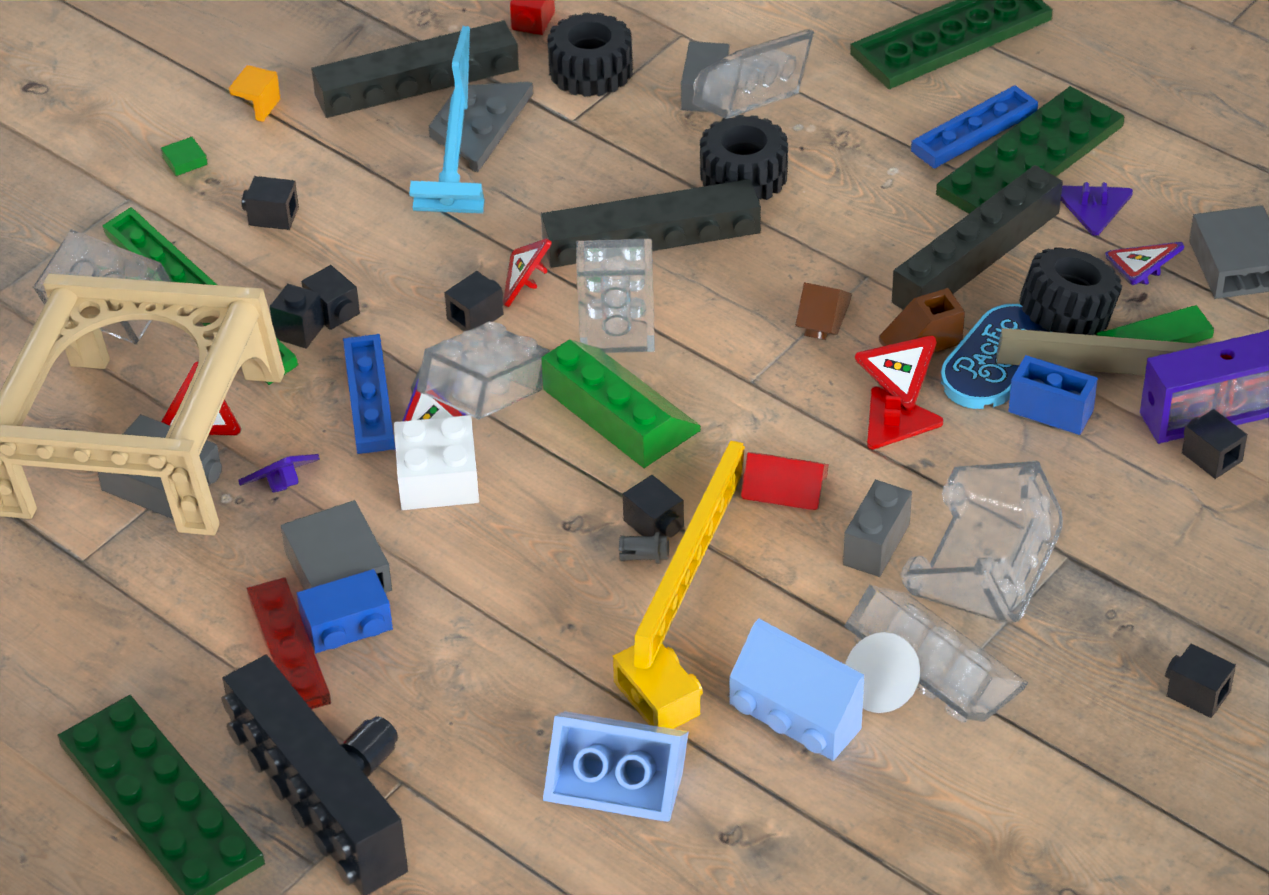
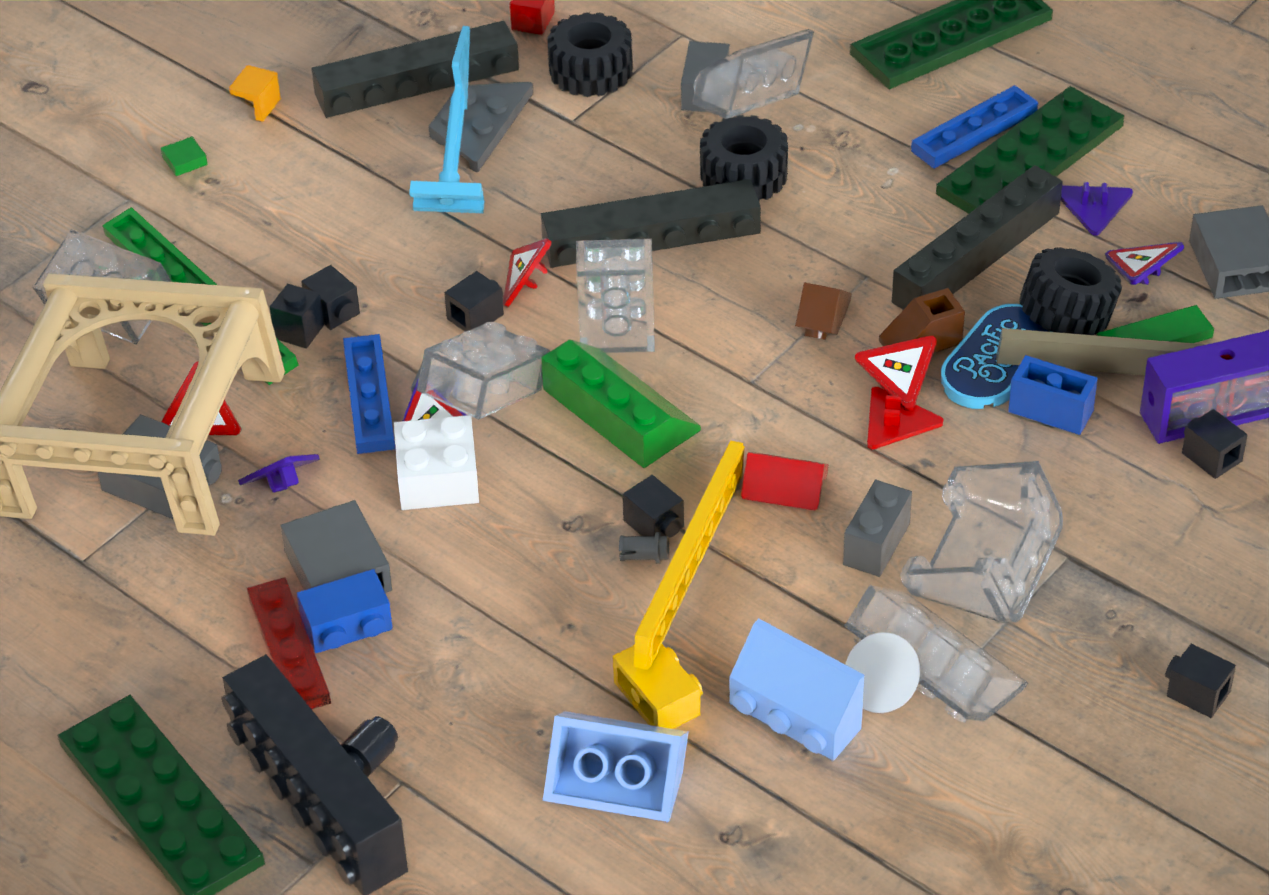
(271, 202): black brick -> none

